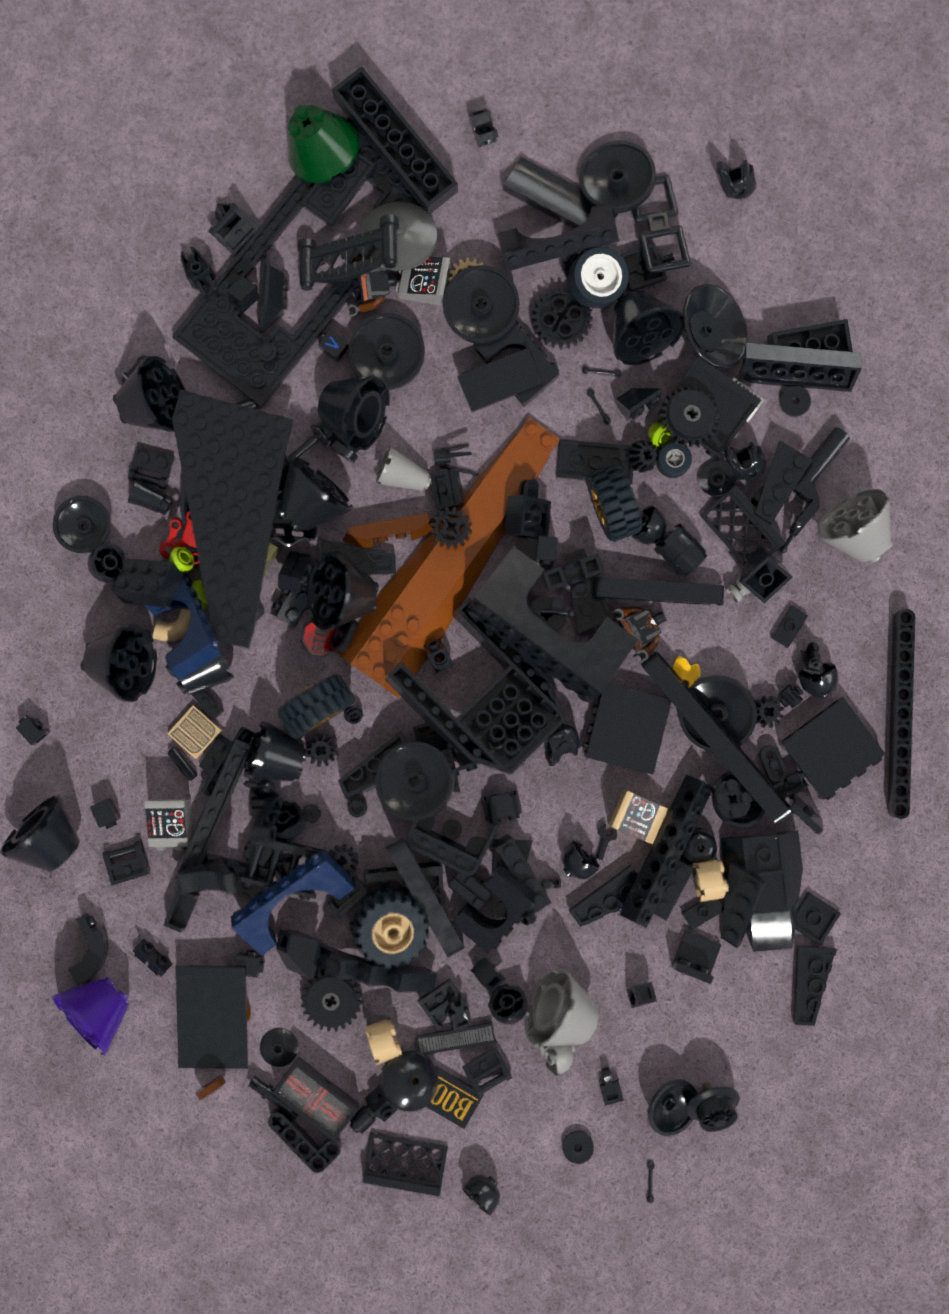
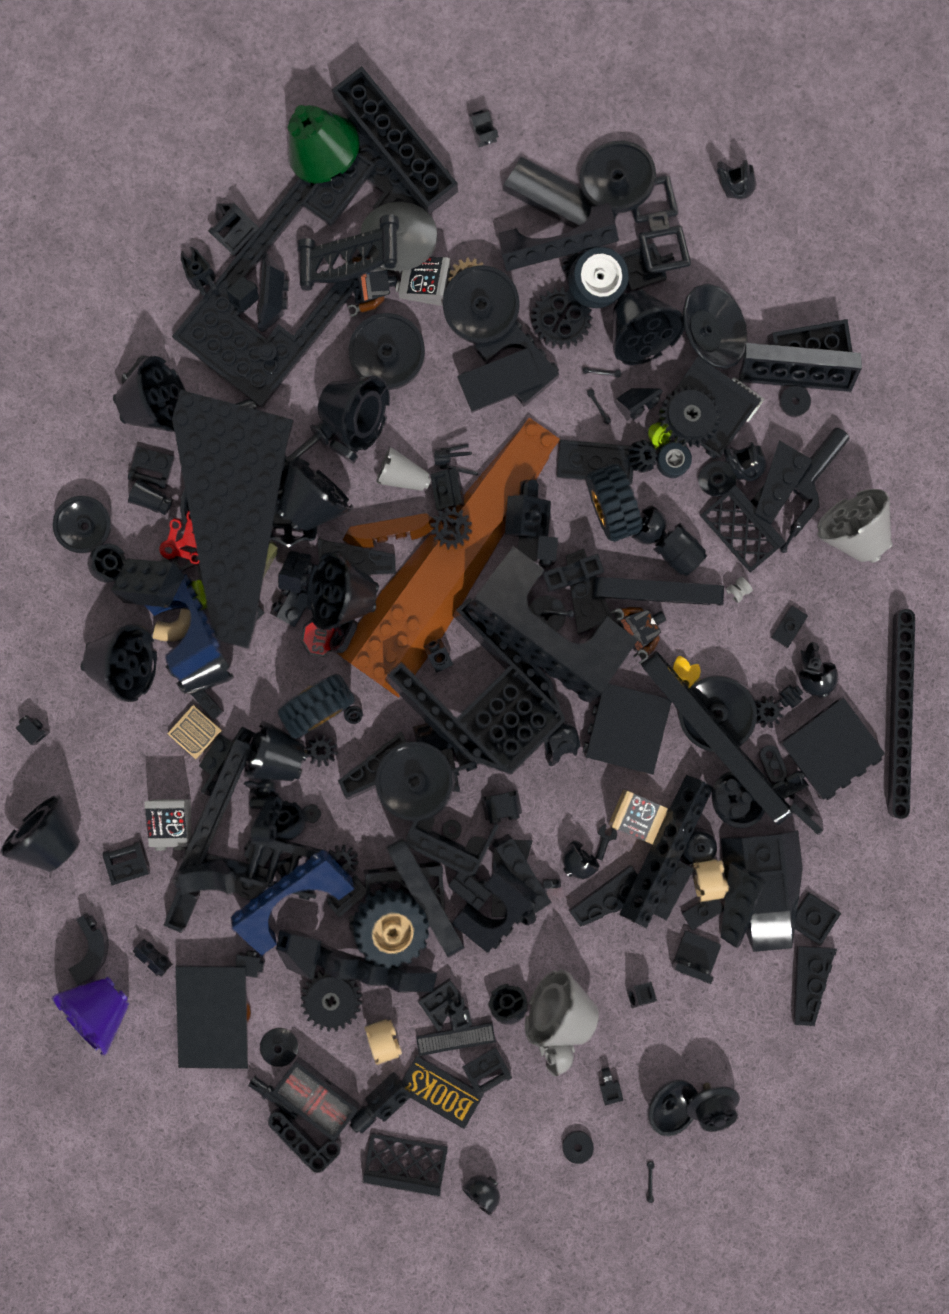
(105, 813): black brick -> none
(182, 559): lime cone -> none
(182, 764): black axle -> none
(210, 1087): reddish brown piece -> none
(333, 345): black brick -> none
(357, 807): black plate -> none
(398, 1077): black dish -> none
(487, 974): black brick -> none
(764, 574): black slope -> none

